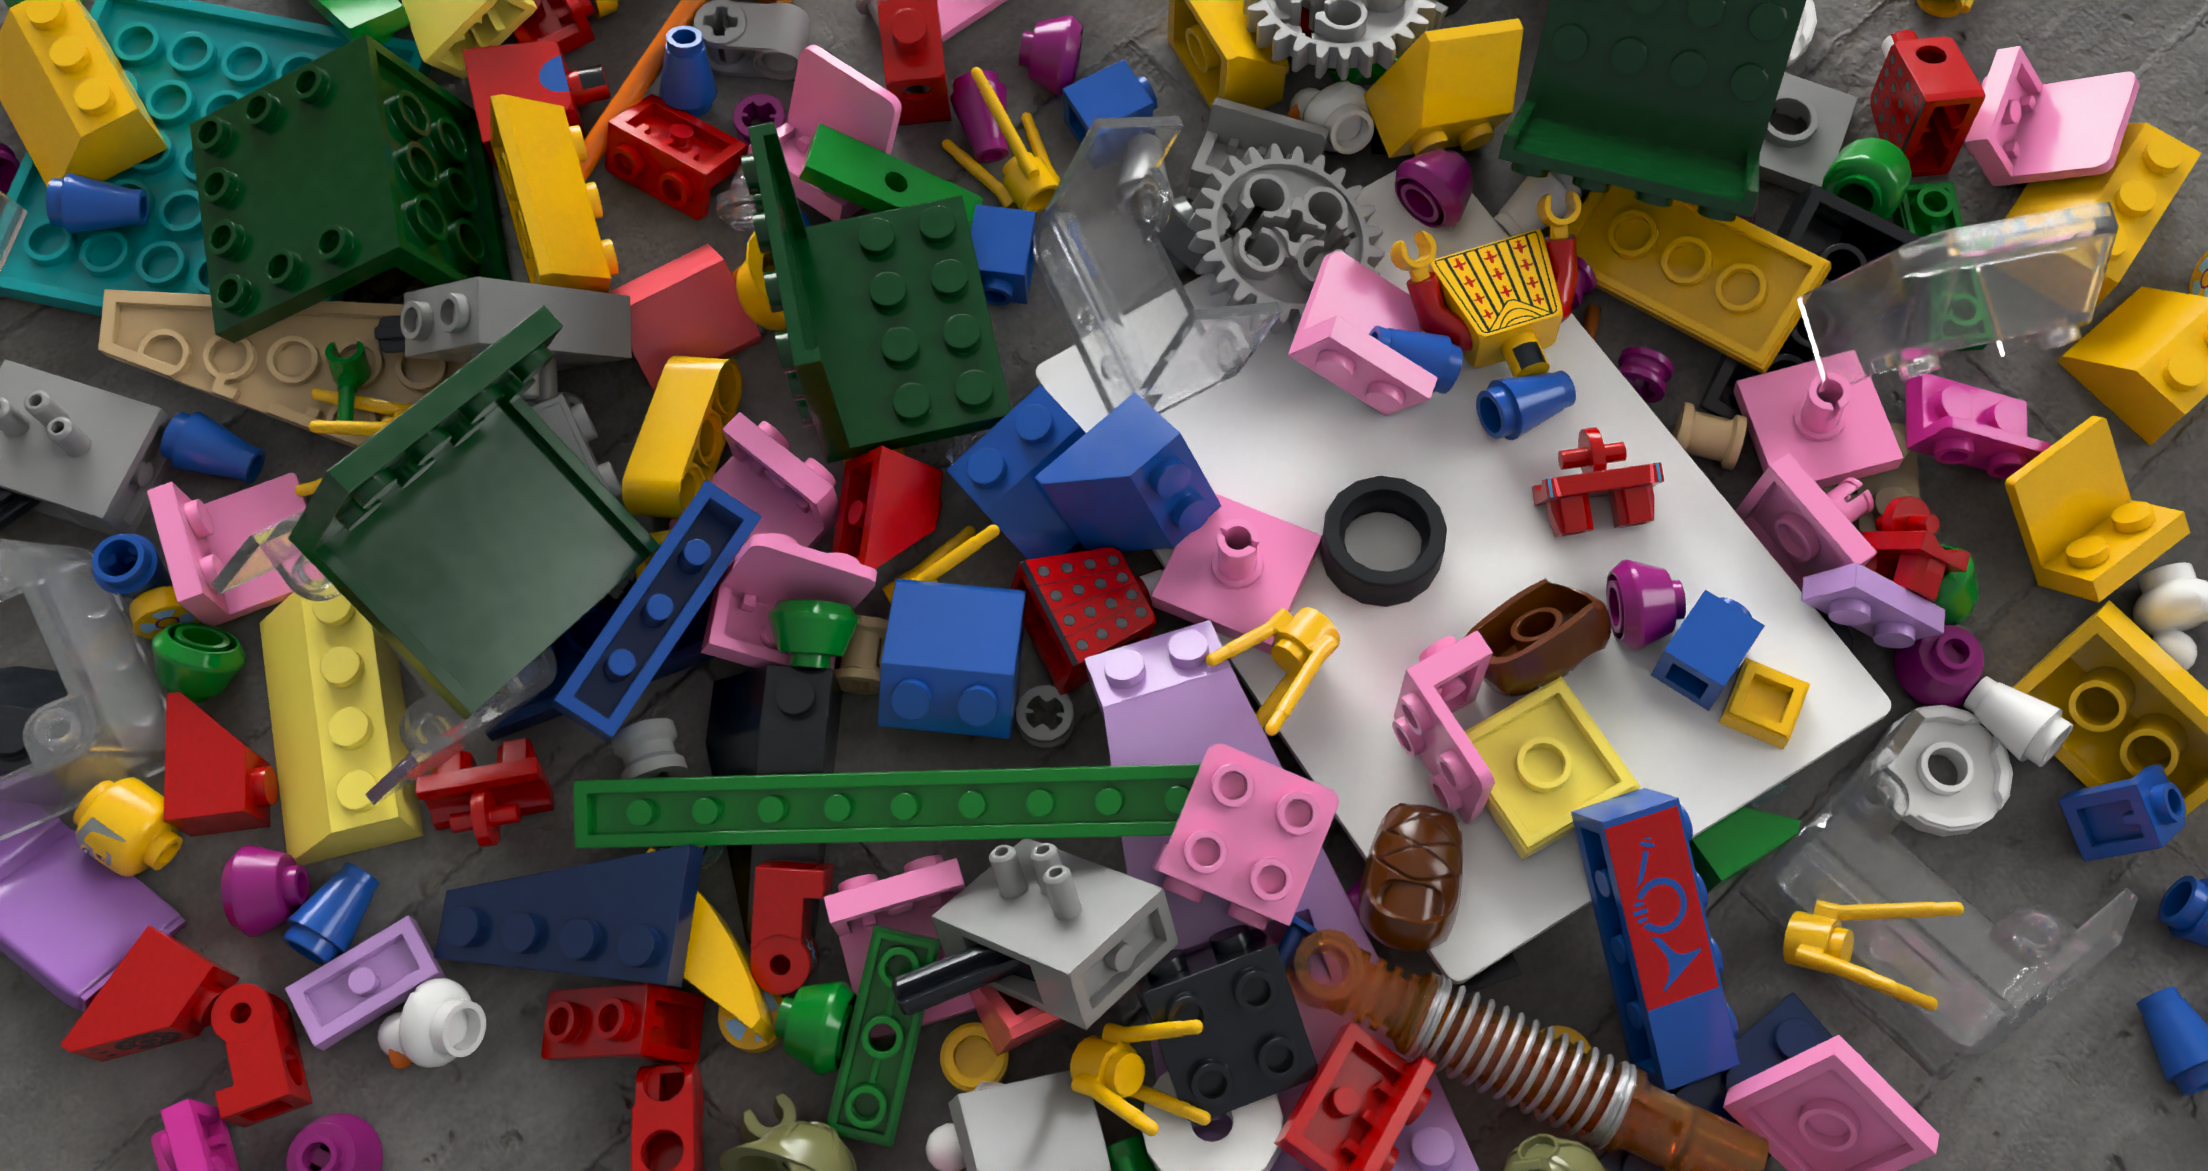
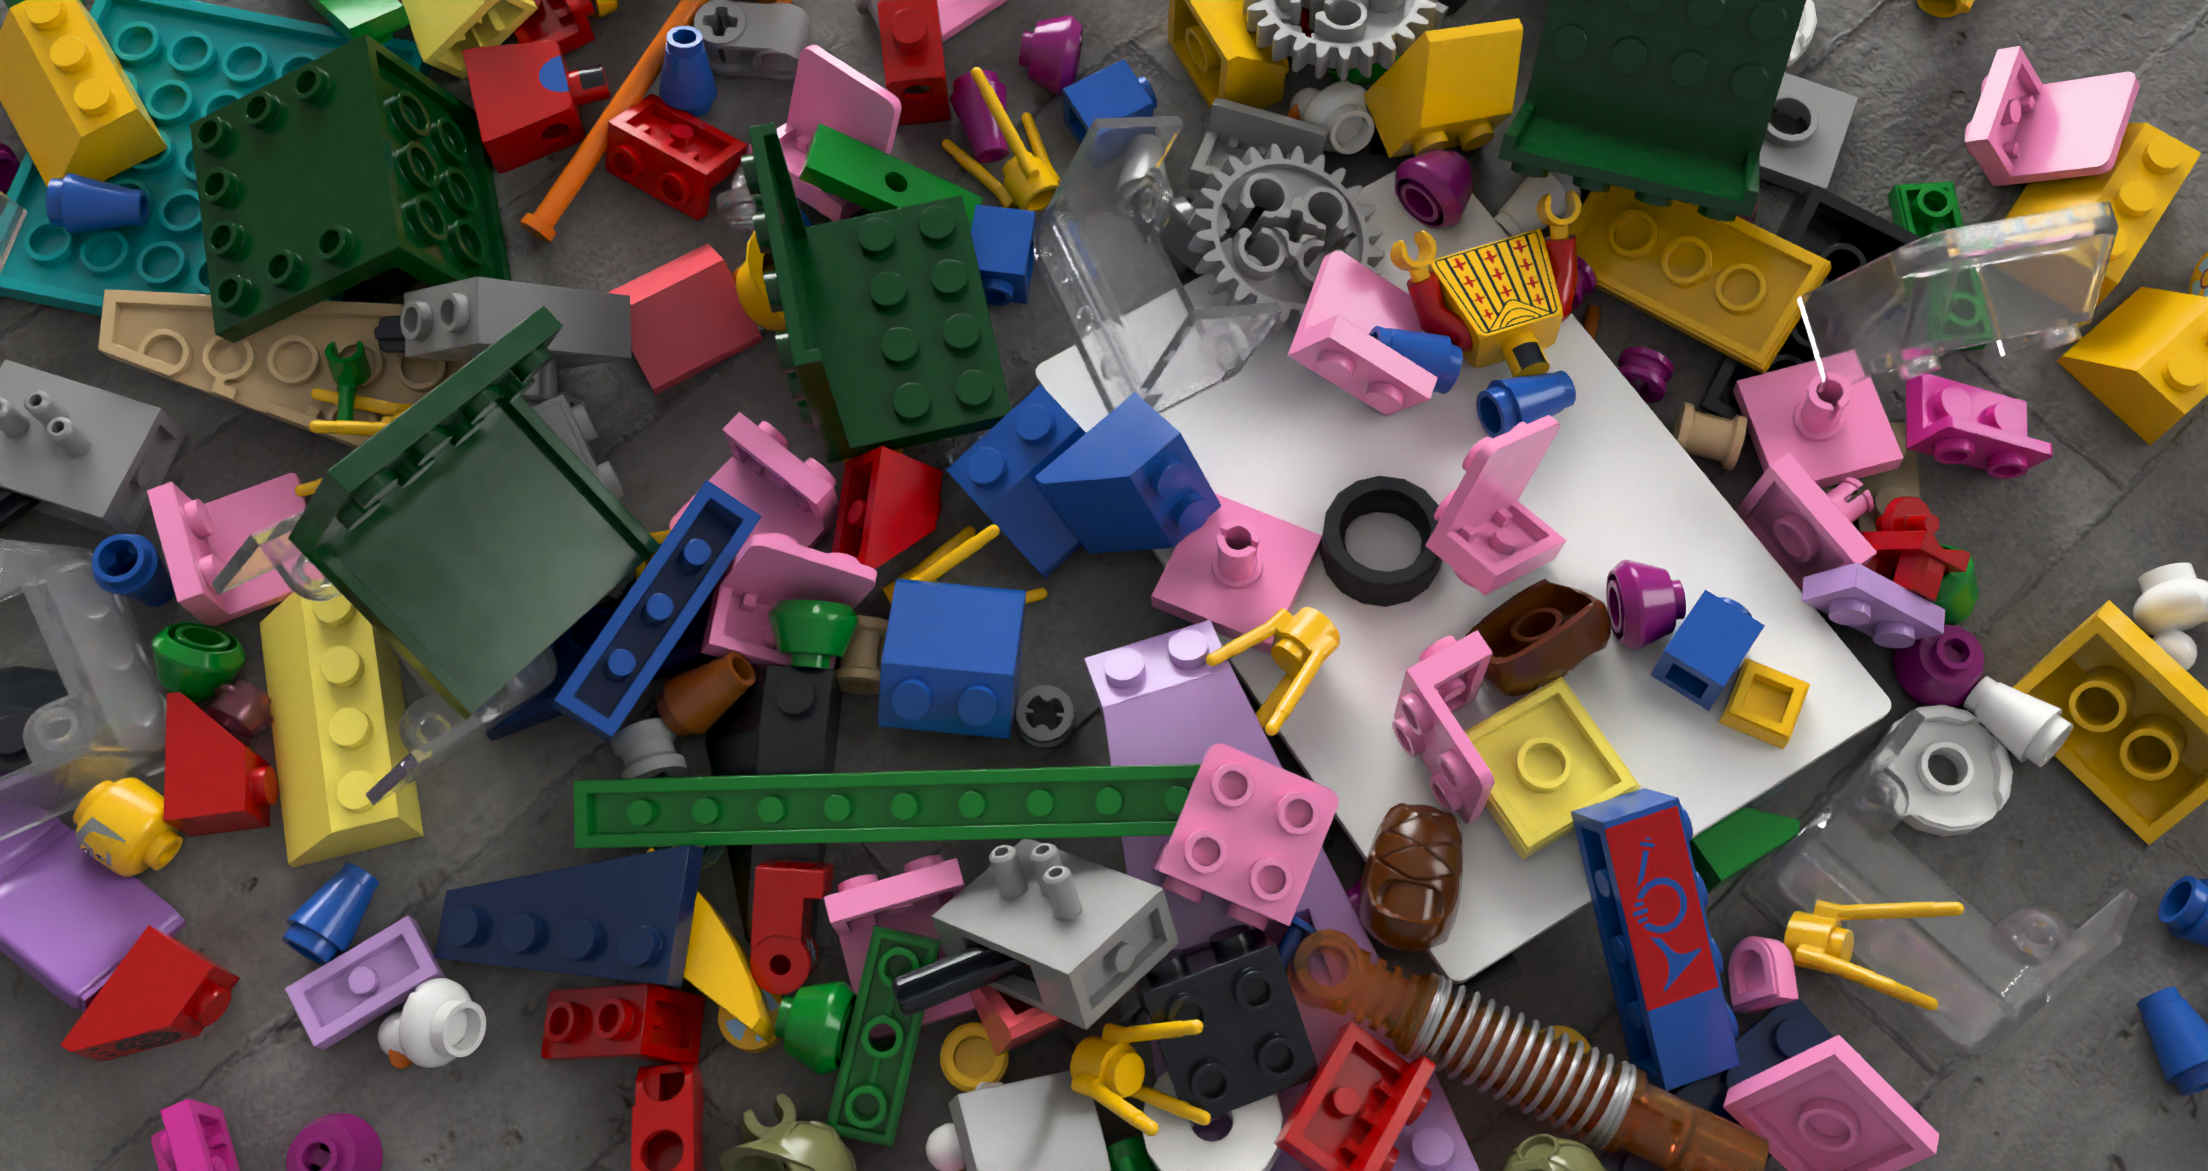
(156, 610): yellow tile -> none
(208, 448): blue cone -> none
(241, 708): none -> clear pink plate
(261, 1056): red leg -> none
(262, 889): magenta cone -> none
(488, 795): red hips -> none
(548, 195): yellow slope -> none
(681, 435): yellow beam -> none
(703, 694): none -> dark orange cone
(757, 106): magenta bush -> none
(1083, 608): red torso -> none
(1482, 523): none -> bright pink bracket
(1628, 487): red hips -> none
(1761, 975): none -> bright pink tile
(1870, 175): green head -> none
(1925, 100): red torso -> none
(2081, 519): yellow bracket -> none
(2125, 815): blue bracket -> none

